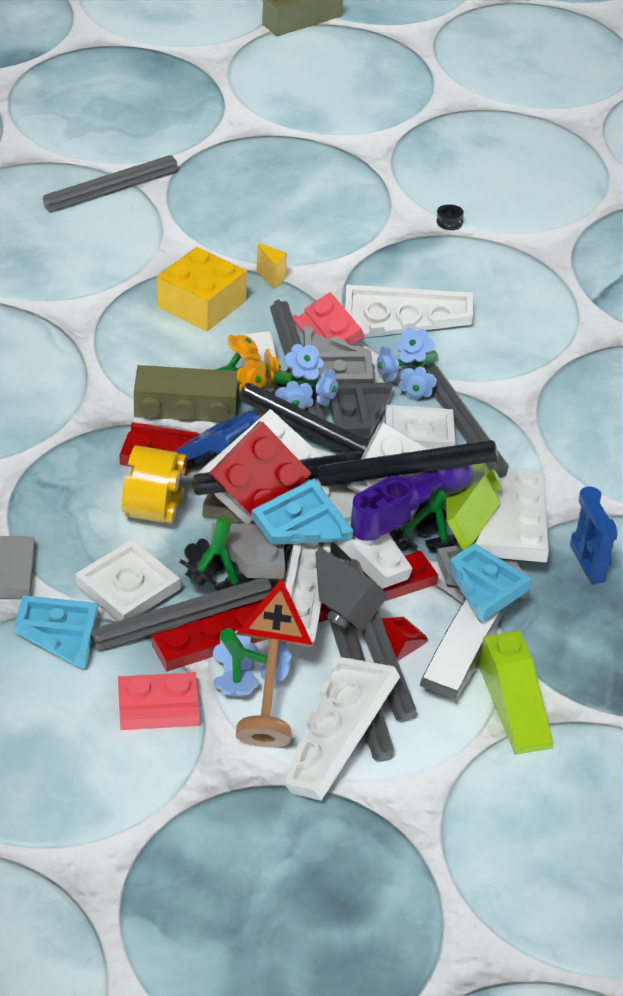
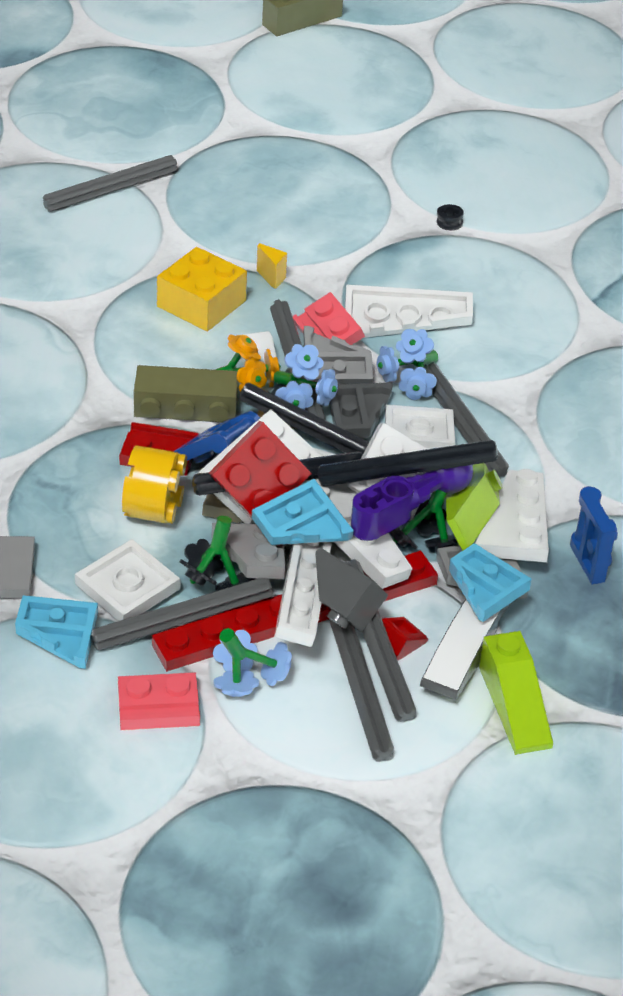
(275, 621): medium nougat piece -> none
(344, 714): white wing -> none

